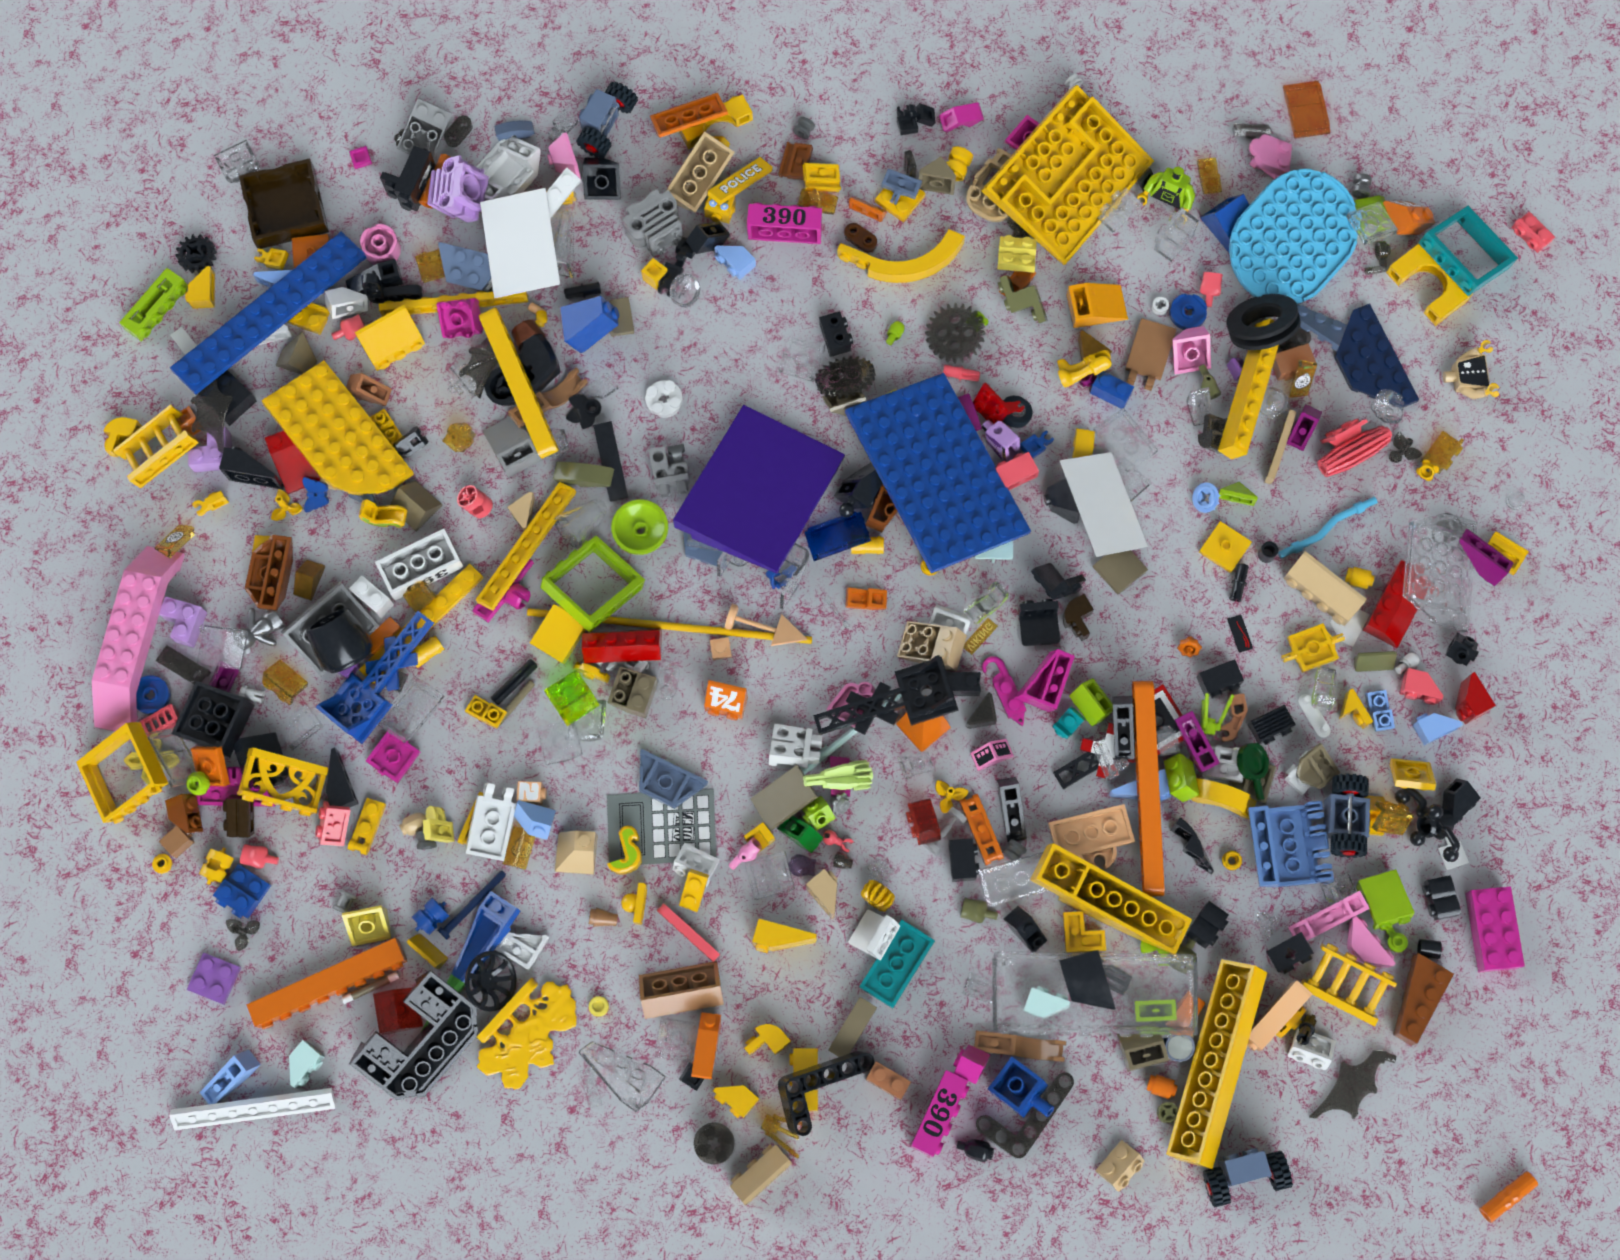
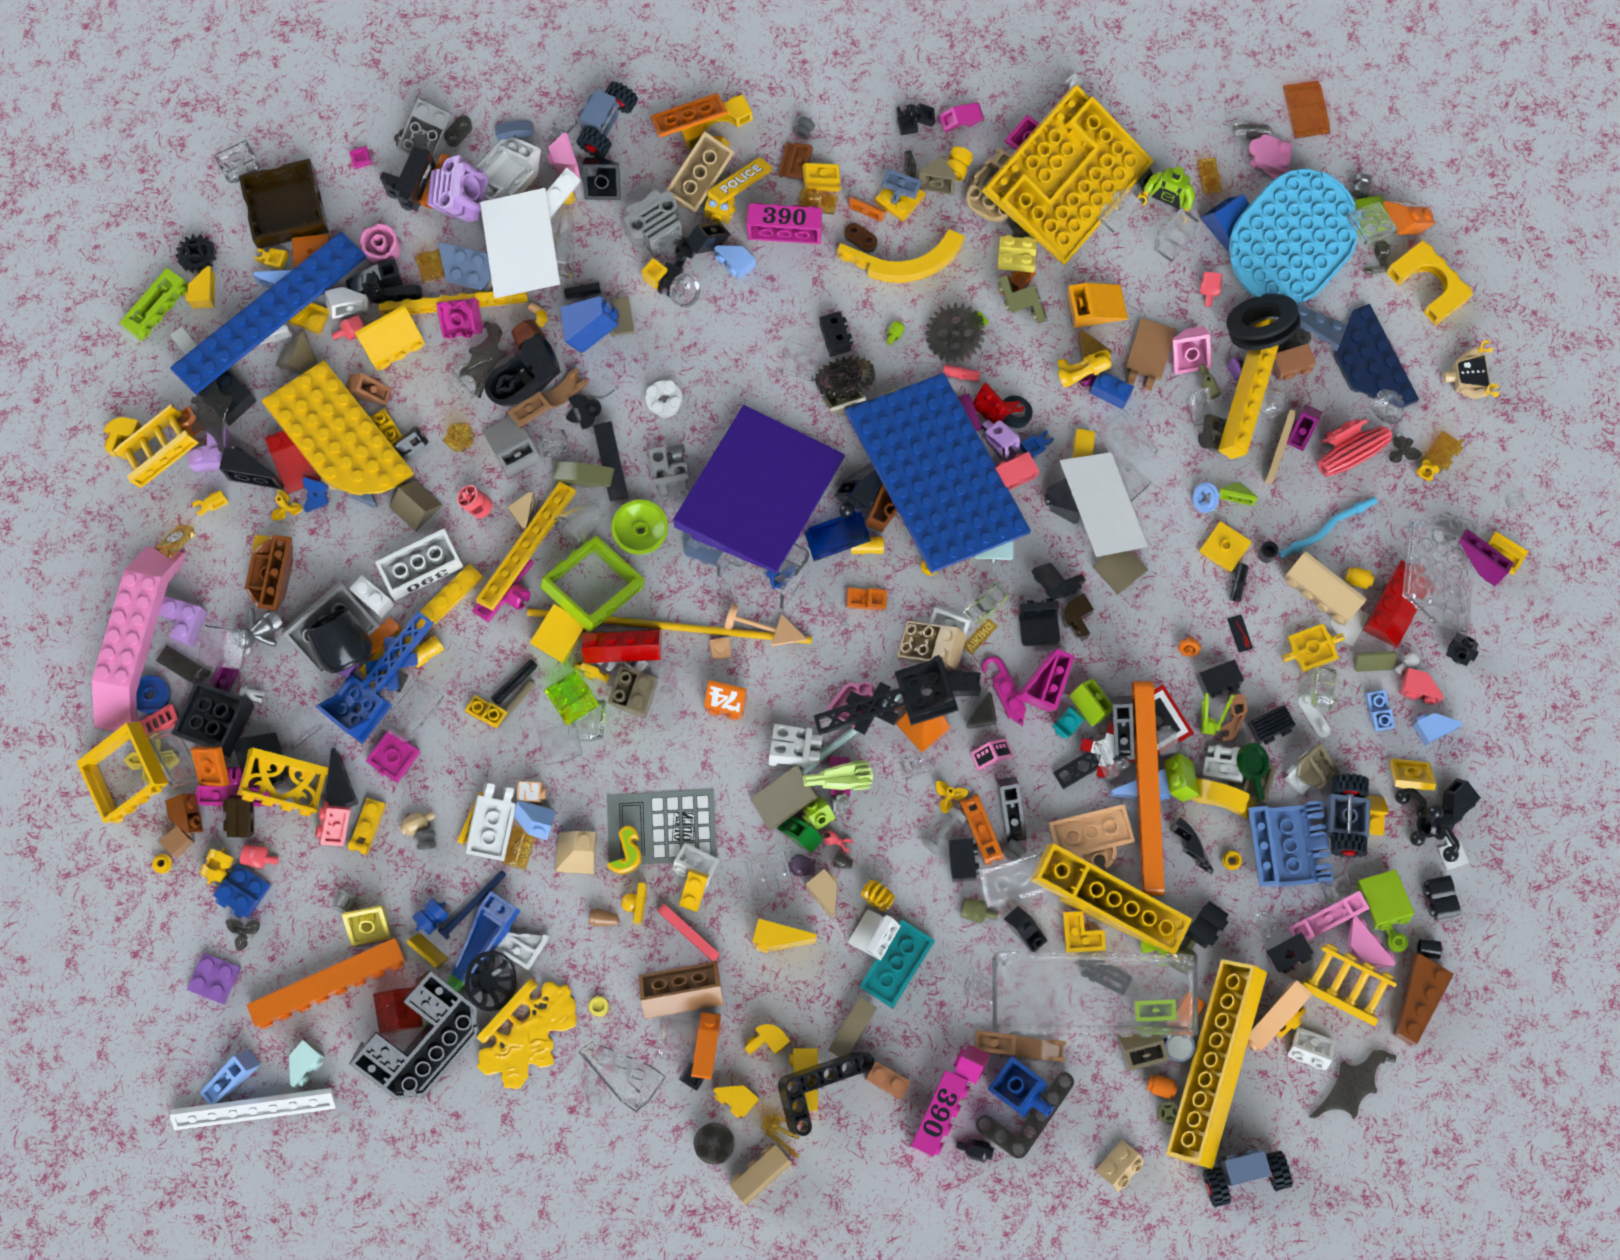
(203, 783): lime plate -> none
(283, 681): clear yellow bracket -> none
(307, 579): pearl gold slope -> none
(370, 987): dark tan bar -> none
(382, 515): yellow animal -> none
(419, 596): clear yellow piece -> none
(436, 827): light yellow hinge -> none
(518, 383): yellow beam -> none
(667, 781): sand blue wing -> none
(746, 853): bright pink piece -> none
(761, 834): yellow panel -> none
(924, 822): clear red brick -> none
(1043, 1004): light aqua slope -> none
(1087, 980): black slope -> none
(1164, 301): white bush -> none
(1188, 302): blue plate -> none
(1196, 742): magenta slope -> none
(1302, 379): clear yellow slope -> none
(1306, 1029): black axle -> none
(1353, 705): yellow slope -> none
(1392, 818): clear yellow bracket -> none
(1472, 699): red slope -> none
(1483, 236): teal window -> none
(1494, 929): dark pink brick -> none
(1508, 1197): orange axle -> none
(1533, 232): coral bracket -> none

